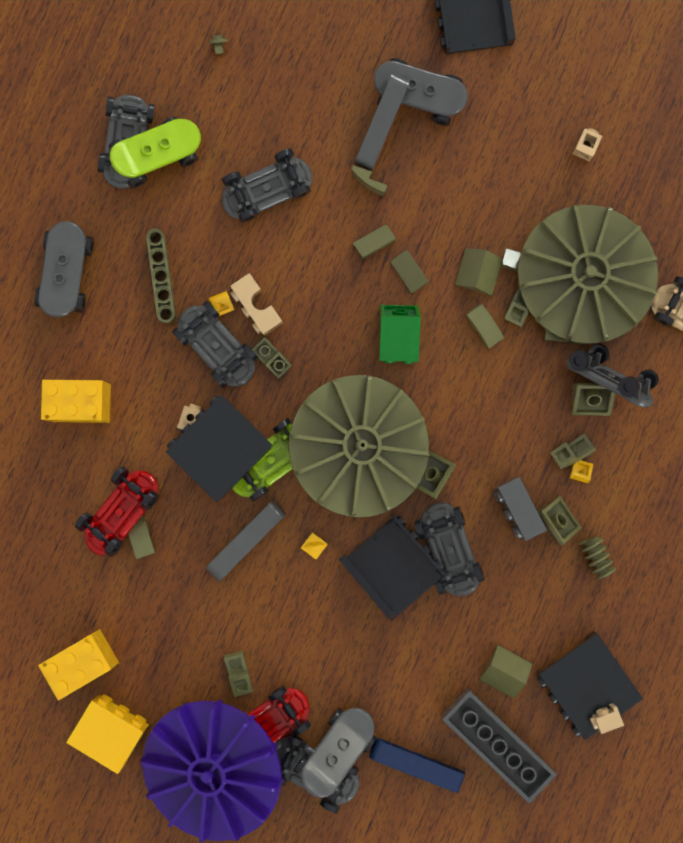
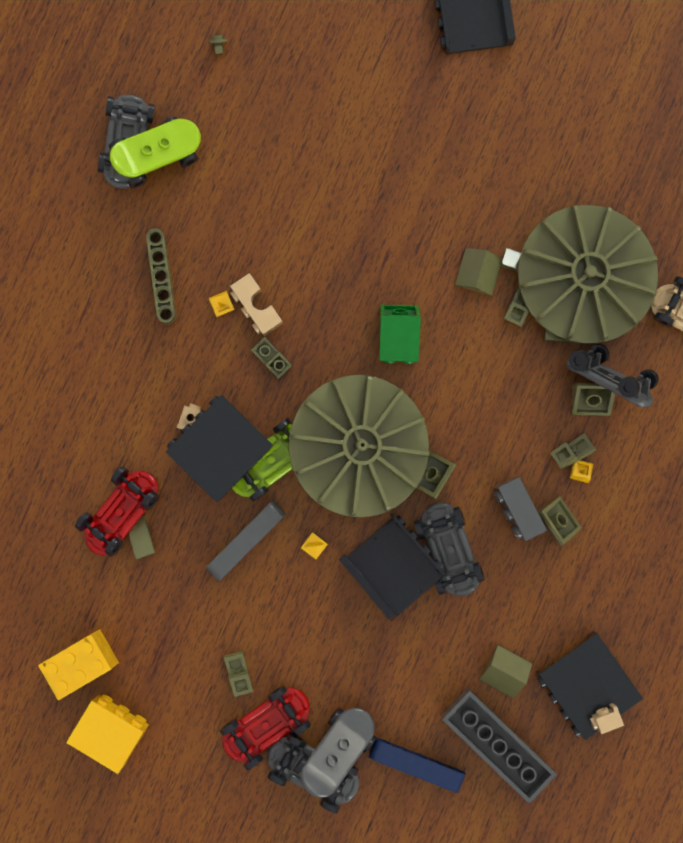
(62, 270): dark grey piece -> none
(76, 401): yellow container -> none
(212, 770): dark purple piece -> none
(216, 346): dark grey piece -> none
(266, 187): dark grey piece -> none
(364, 176): olive slope -> none
(374, 241): olive slope -> none
(382, 121): dark grey beam -> none
(409, 271): olive slope -> none
(426, 91): dark grey piece -> none
(485, 326): olive slope -> none
(585, 152): tan brick -> none
(598, 557): olive piece -> none

